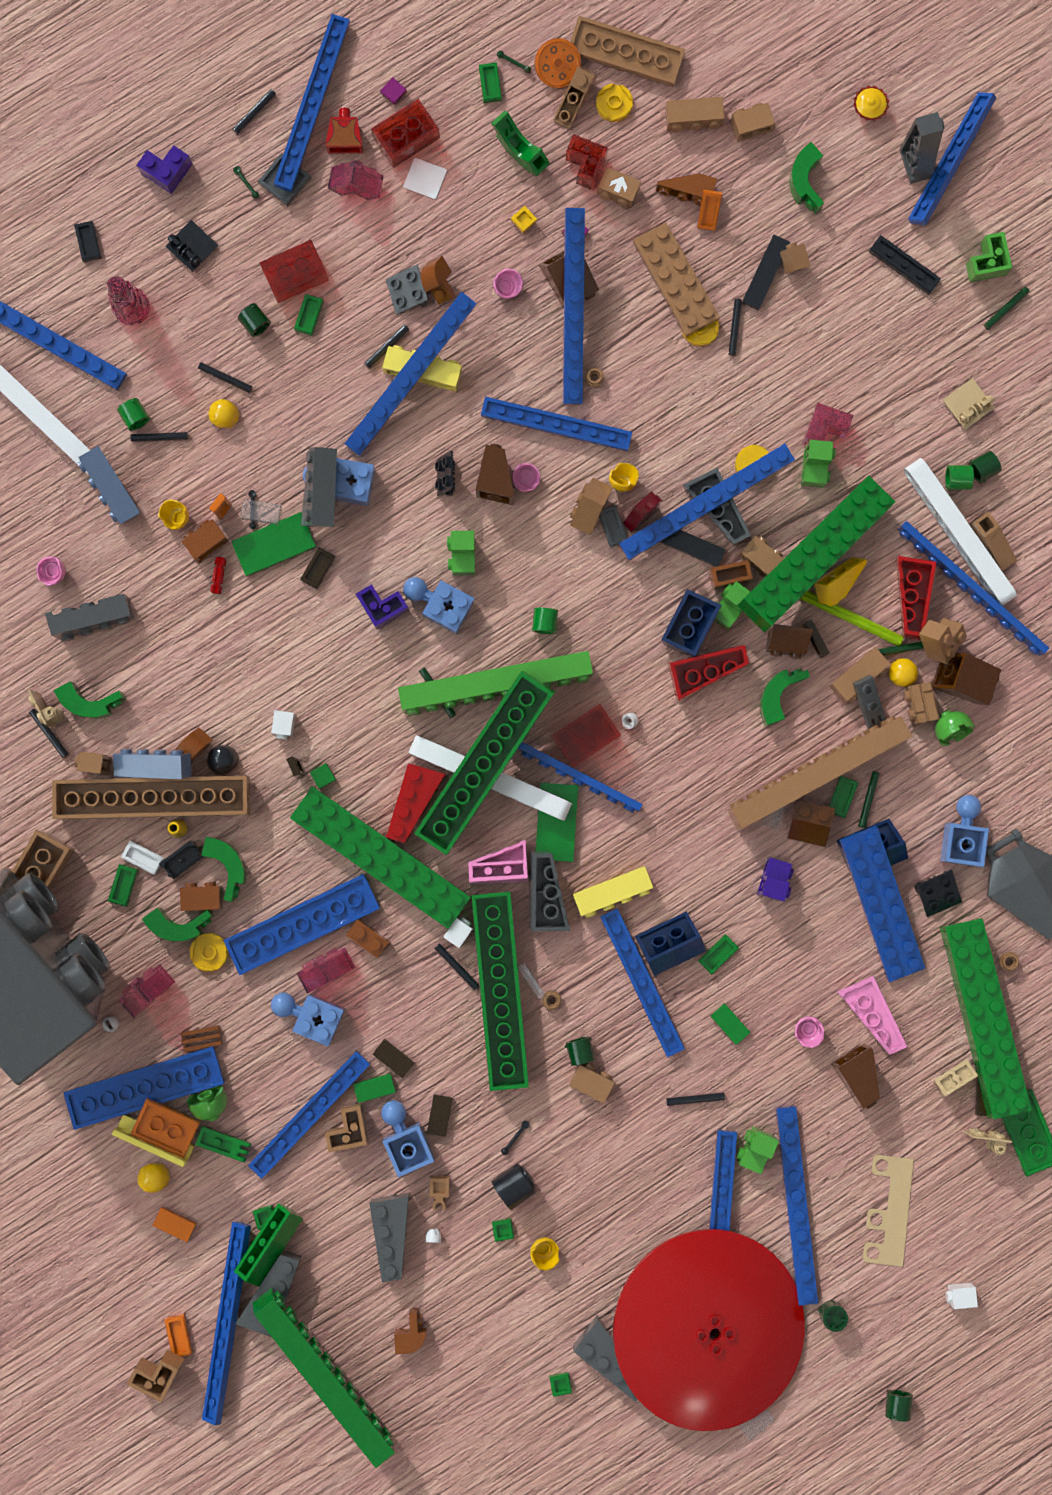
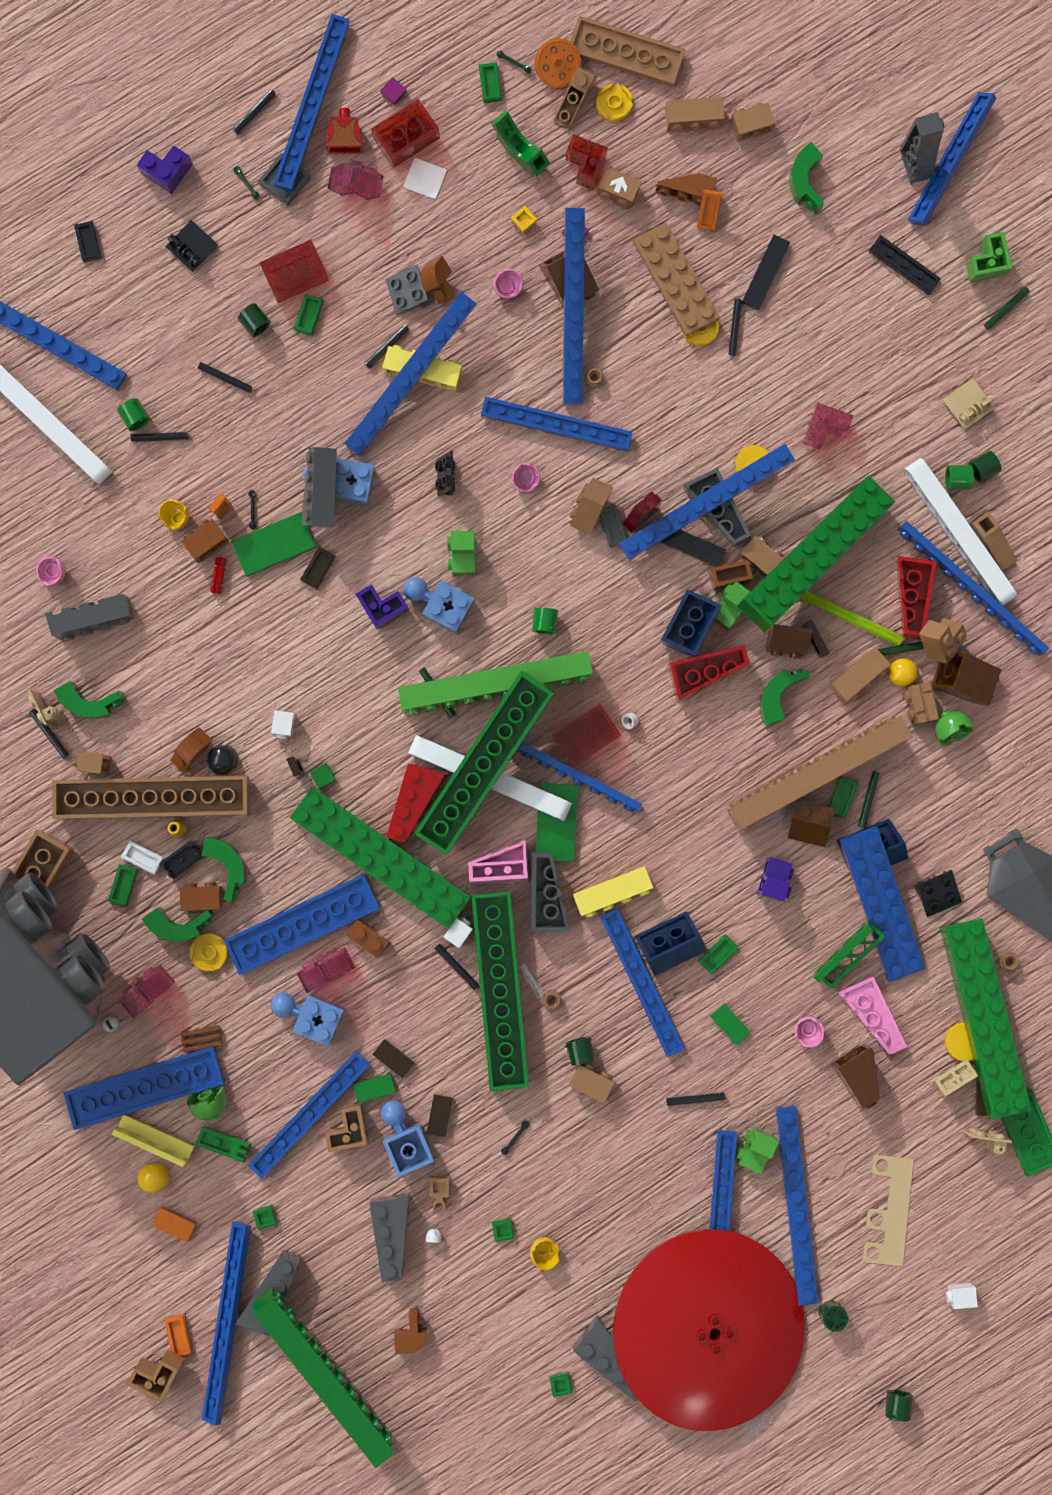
(108, 484): sand blue brick -> none
(127, 302): clear pink cone -> none
(152, 765): brick -> none
(165, 1128): orange tile -> none
(223, 413): yellow hair -> none
(261, 512): clear tile -> none
(268, 1245): green brick -> none
(494, 476): reddish brown slope -> none
(514, 1186): black piece -> none
(624, 477): yellow hair -> none
(795, 257): medium nougat brick -> none
(815, 463): bright green brick -> none
(838, 582): yellow slope -> none
(843, 952): none -> green fence
(869, 701): dark grey hinge -> none
(871, 103): yellow piece -> none
(957, 1042): none -> yellow tile
(975, 837): medium blue brick -> none

